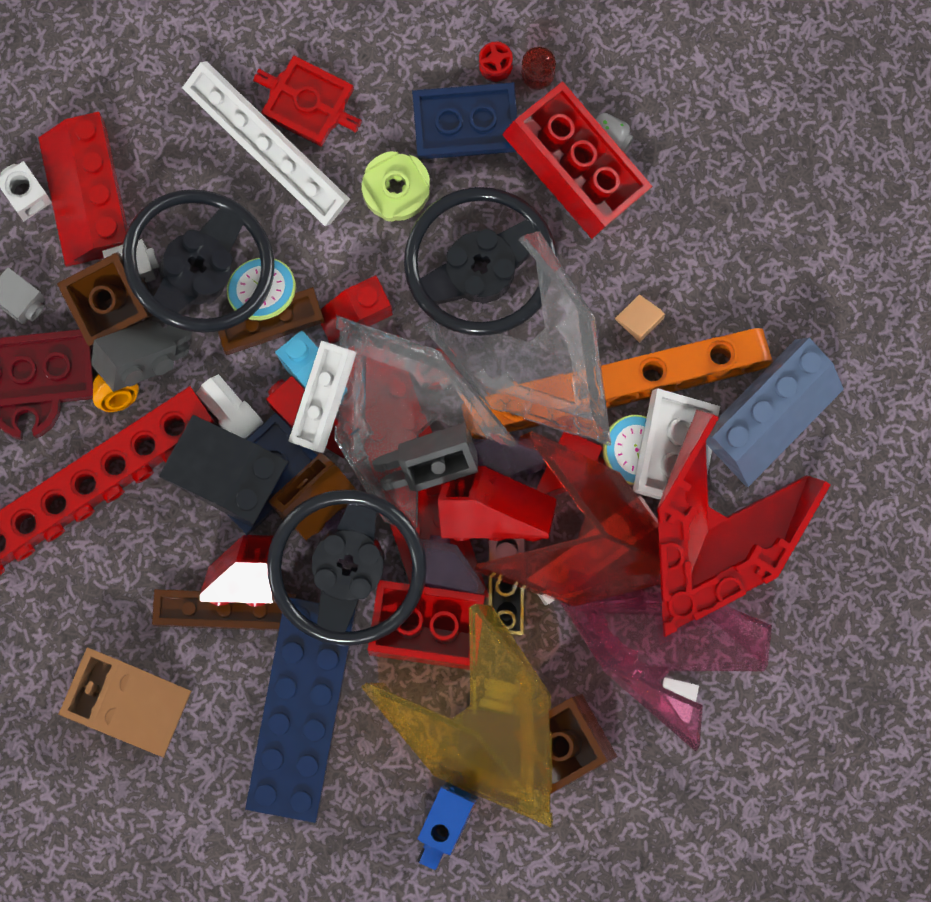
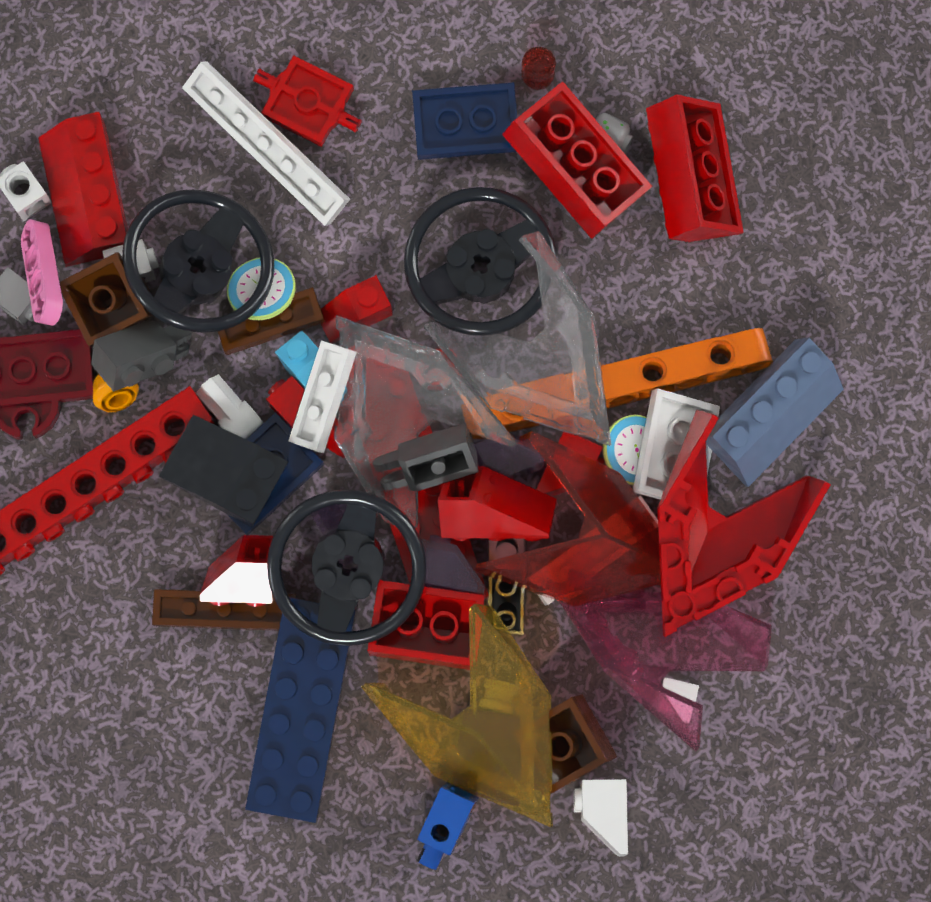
(41, 272): none -> bright pink beam
(124, 702): medium nougat slope -> none
(314, 479): reddish brown slope -> none
(401, 168): yellowish green plate -> none
(495, 54): red wheel -> none
(604, 811): none -> white slope
(640, 317): light nougat slope -> none
(694, 169): none -> red slope

